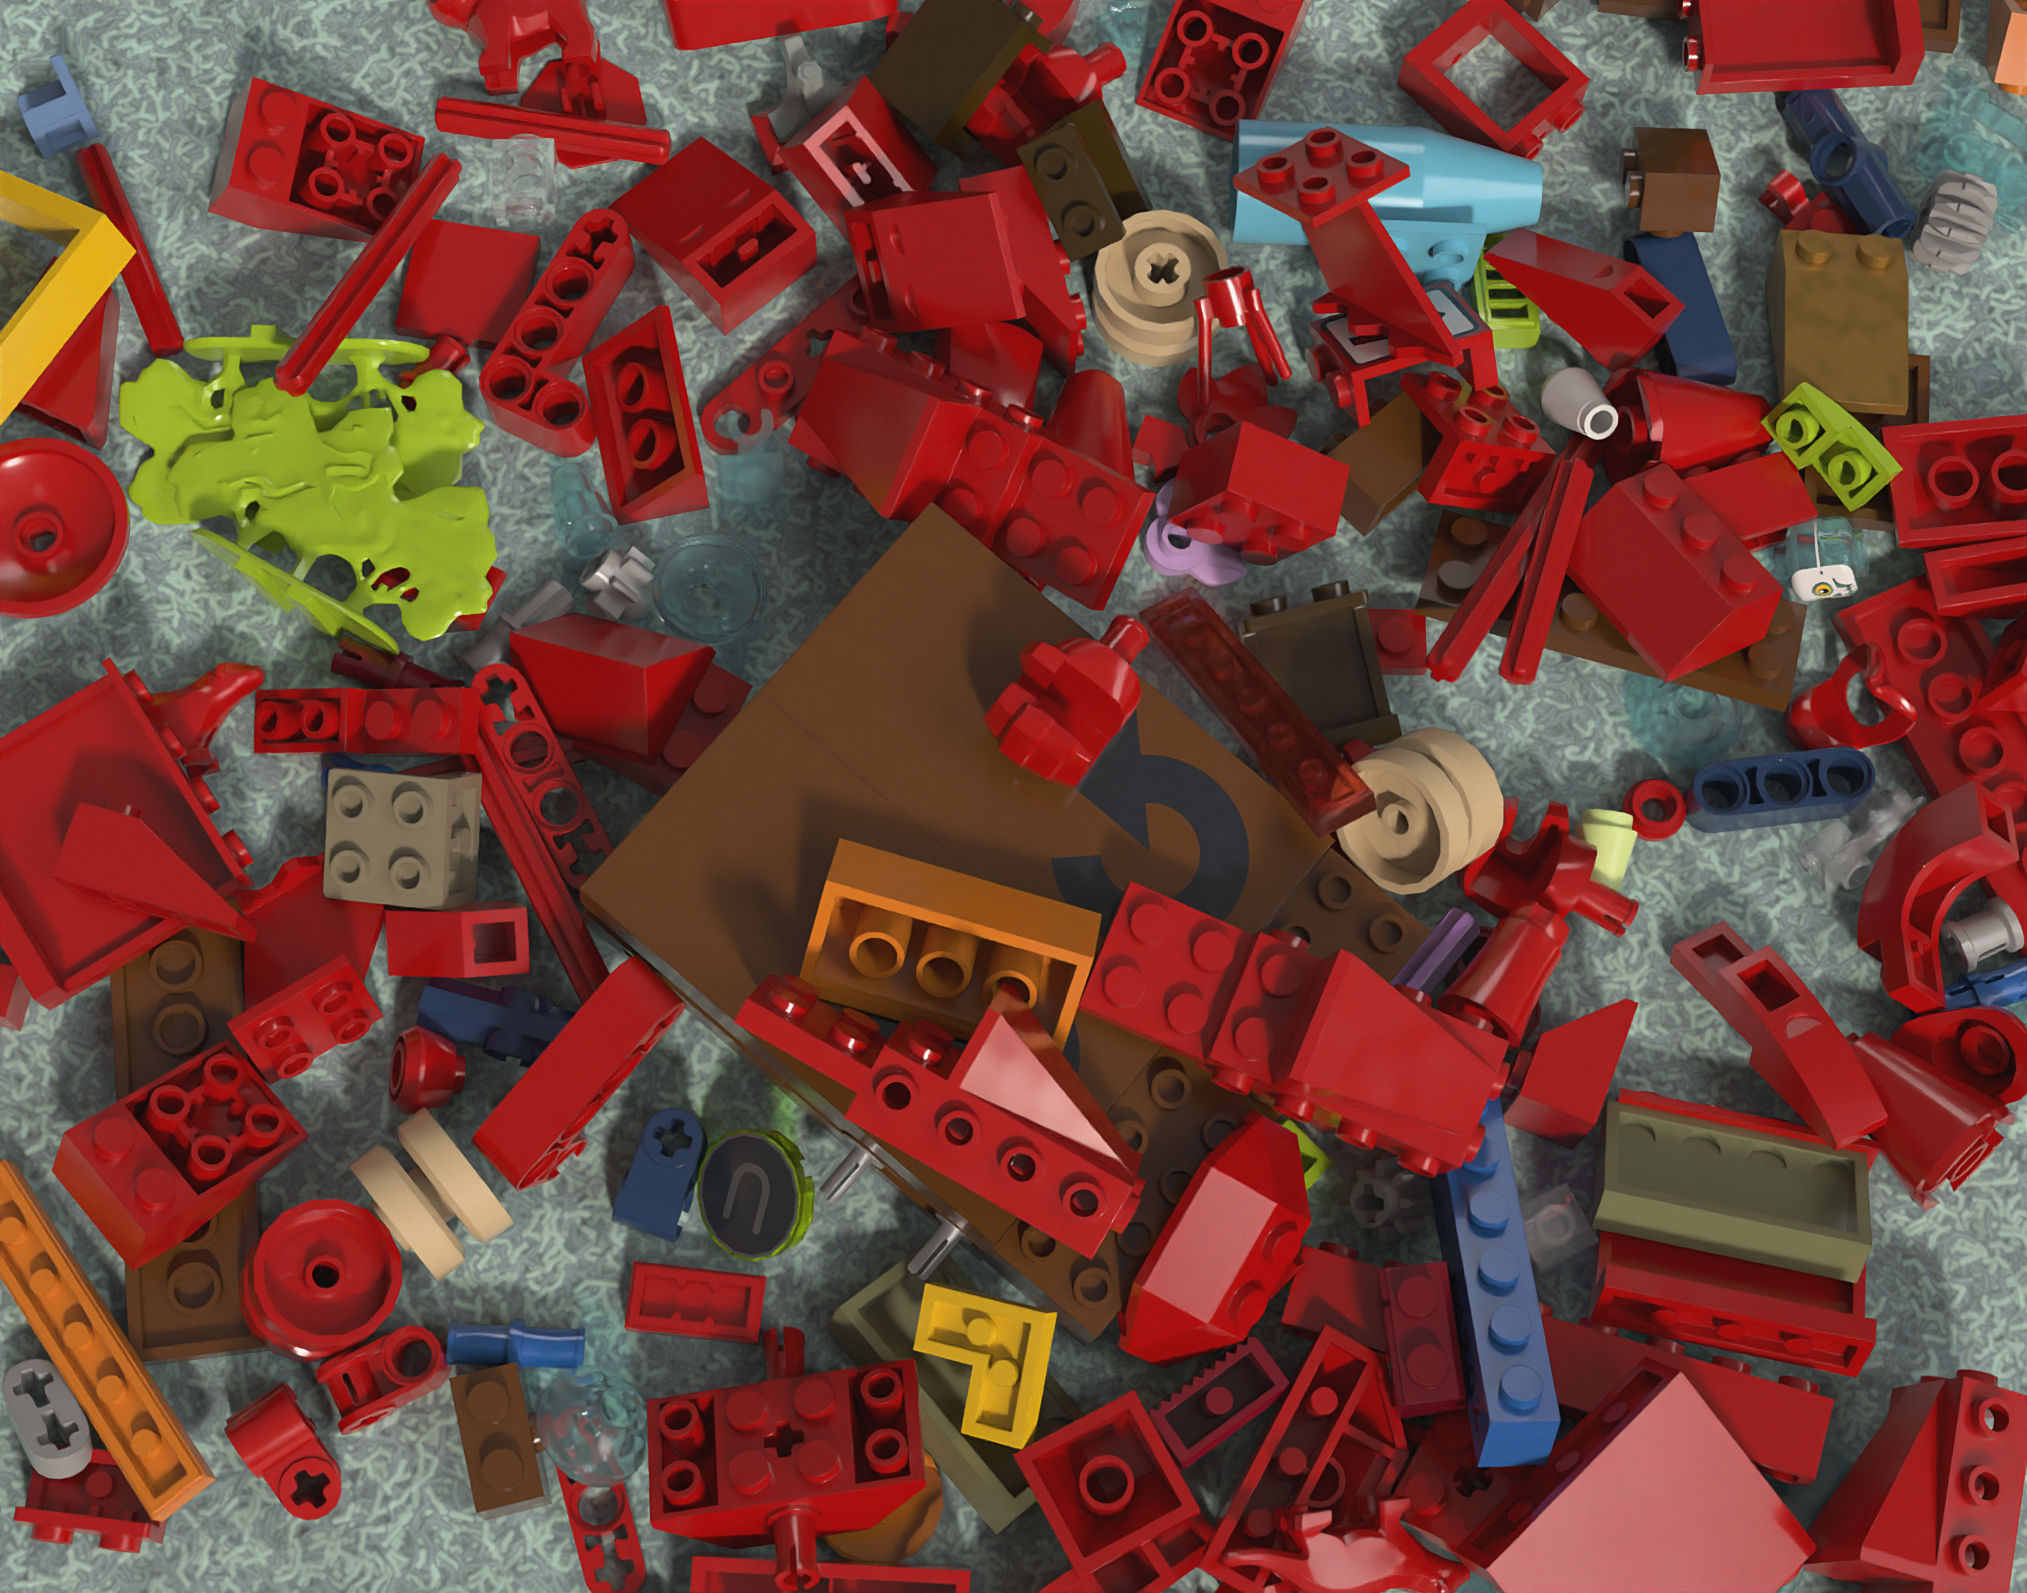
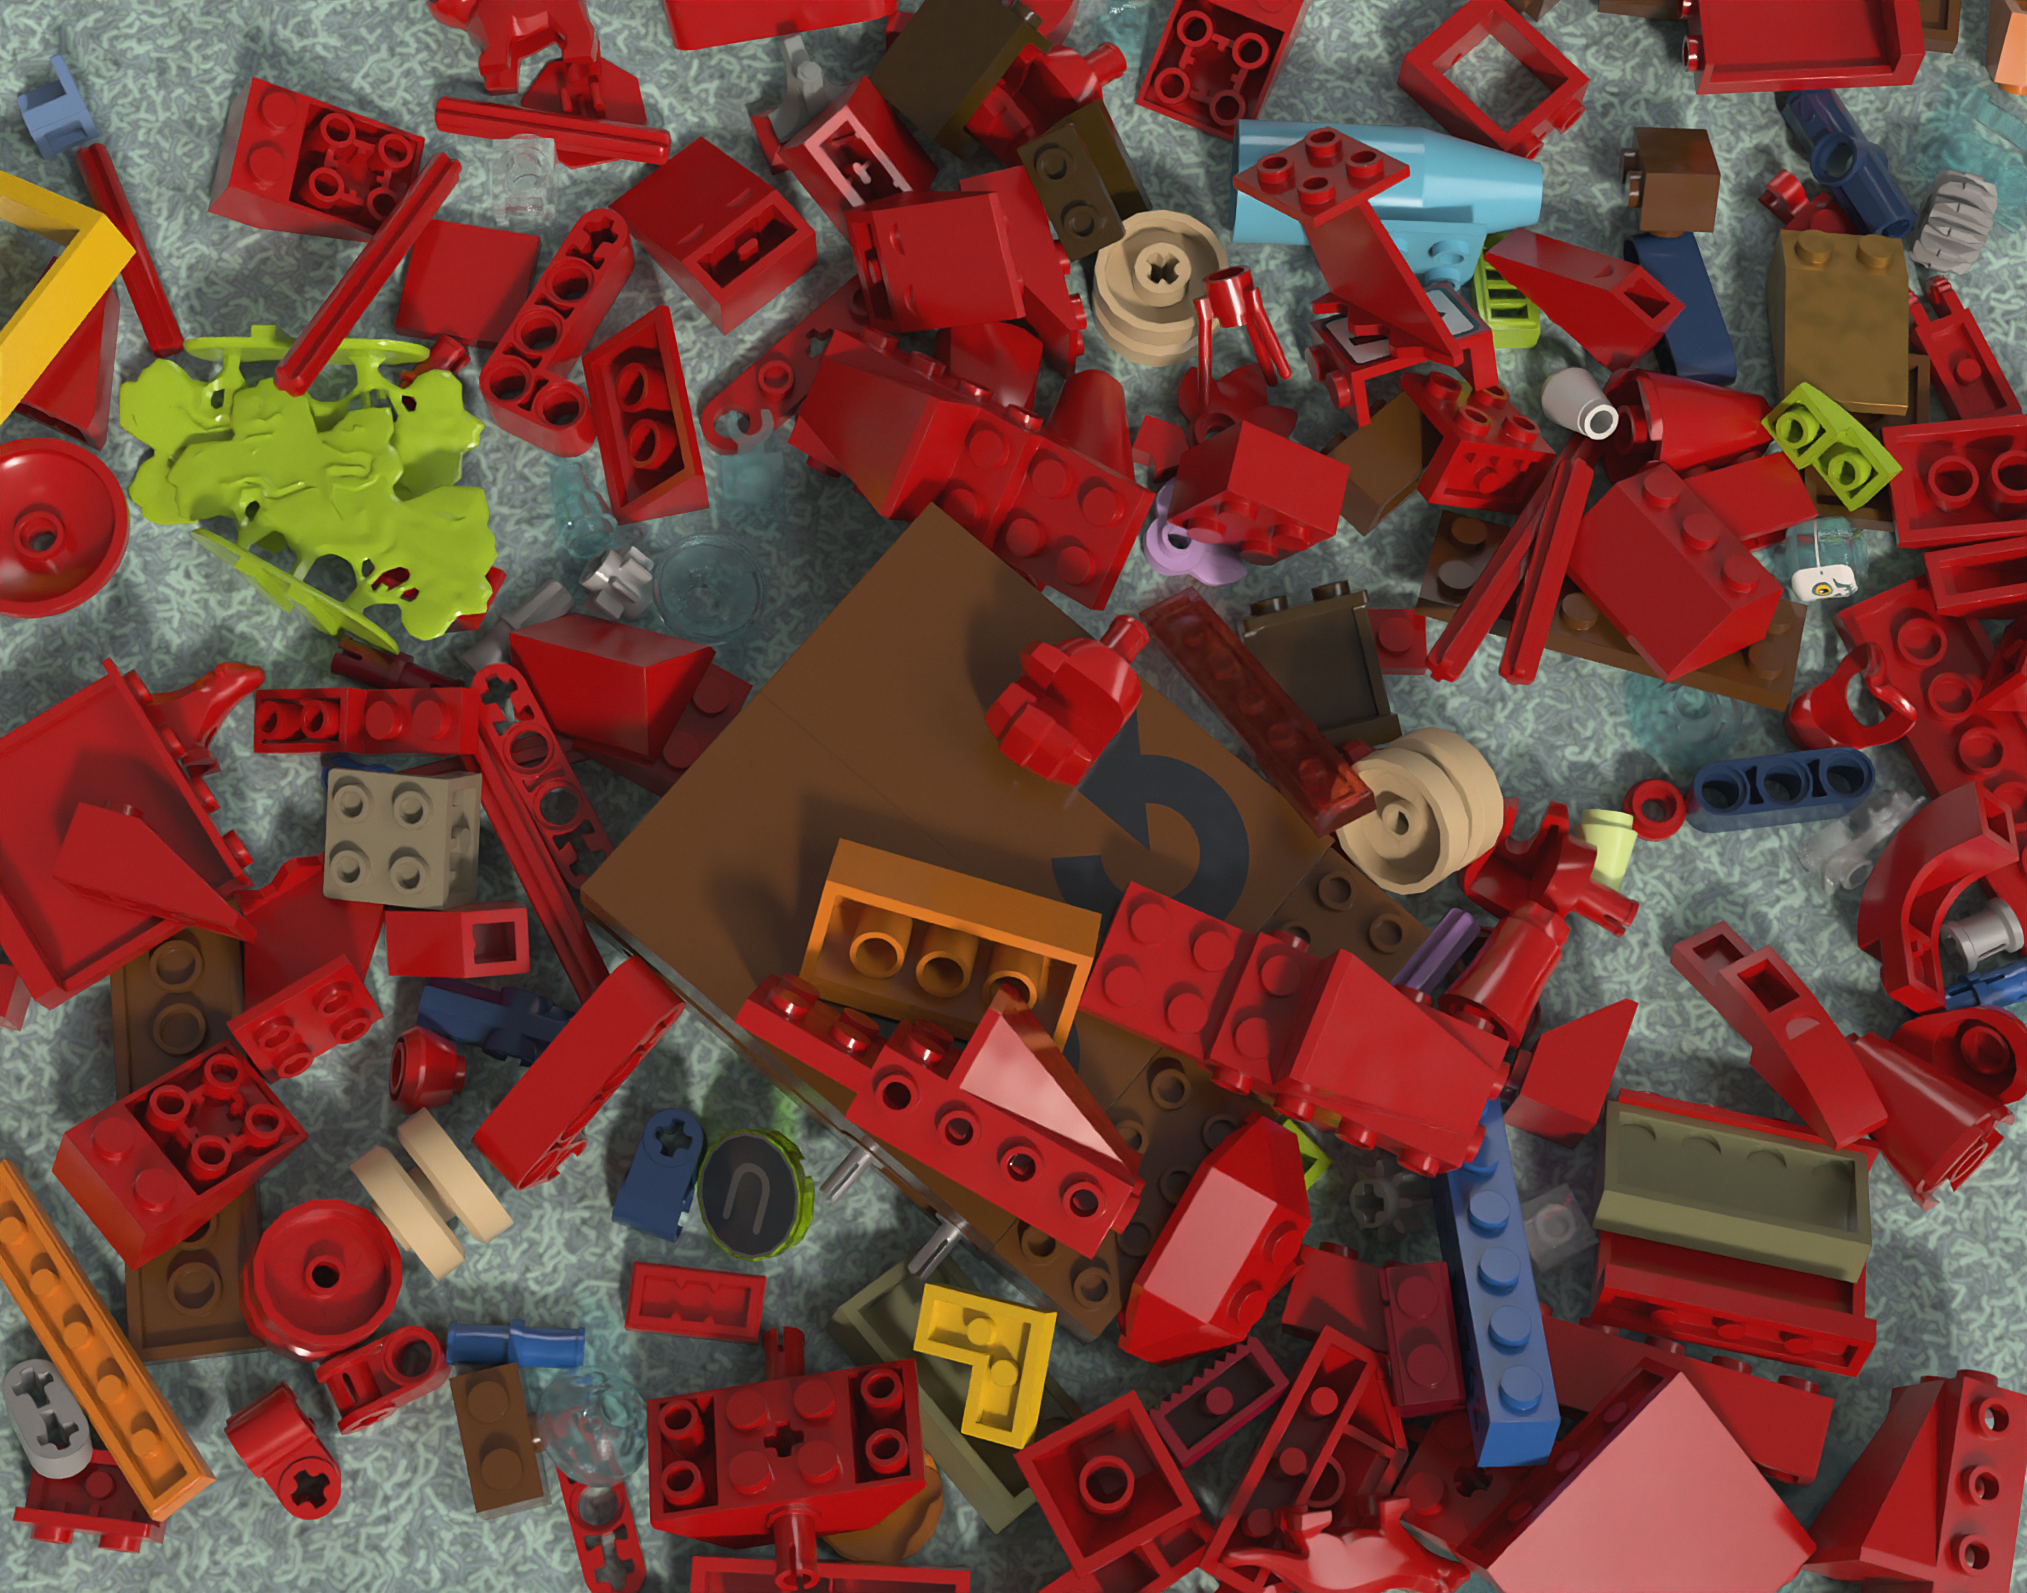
(1960, 357): none -> red hinge

